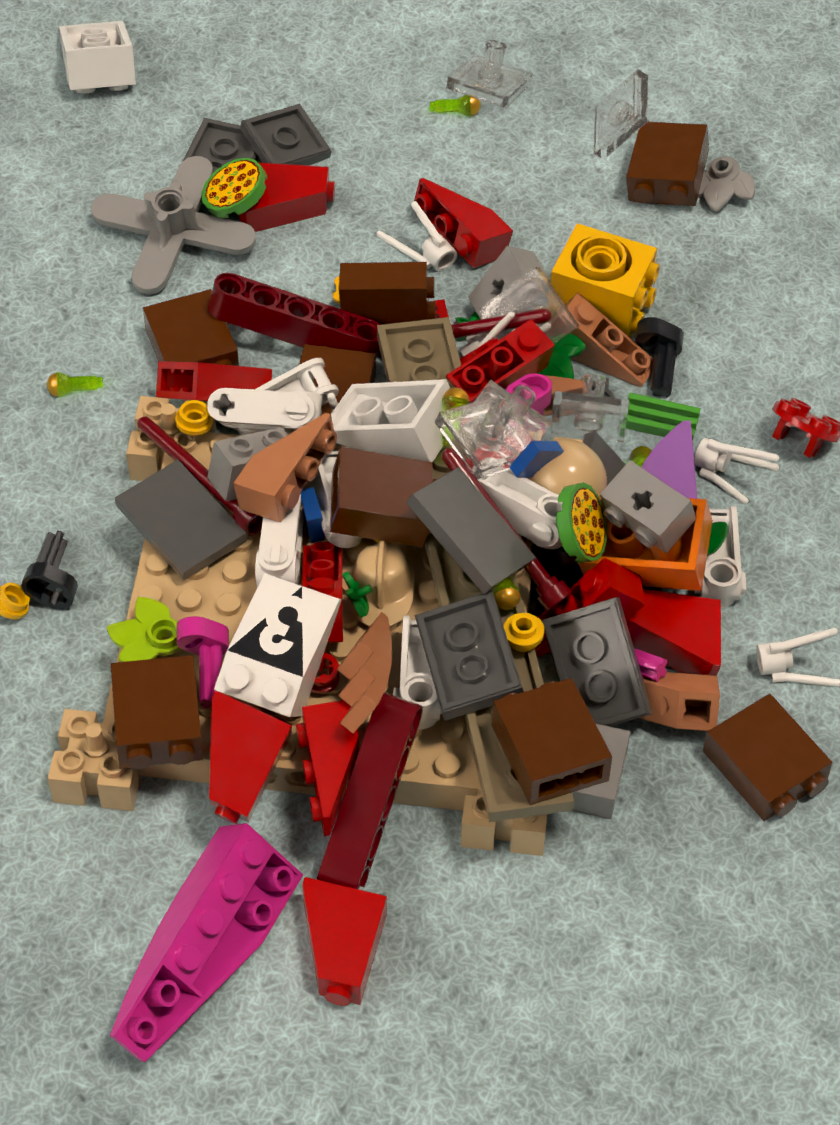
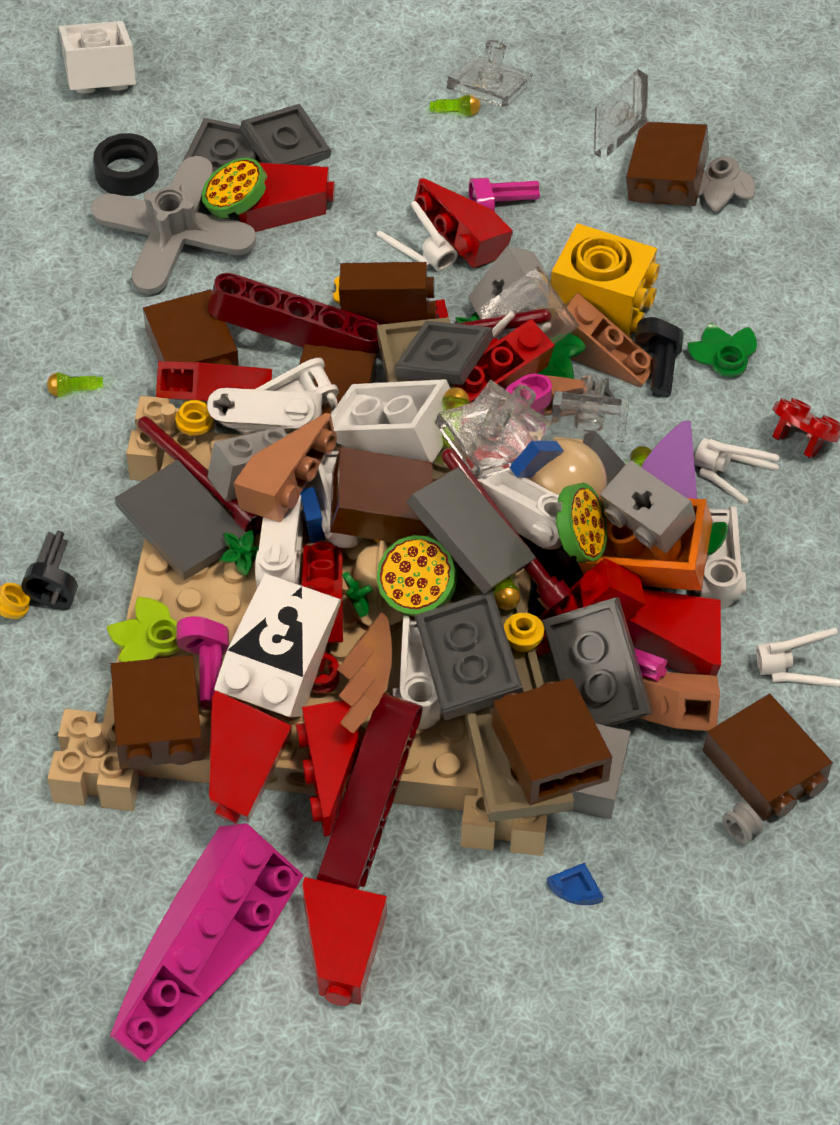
(130, 182): none -> black tyre
(240, 551): none -> green plant
(417, 575): none -> tile
(444, 352): none -> dark grey tile
(488, 193): none -> dark pink piece
(576, 885): none -> blue tile
(661, 413): bright green tile -> none
(719, 347): none -> green plate
(742, 823): none -> light grey bush

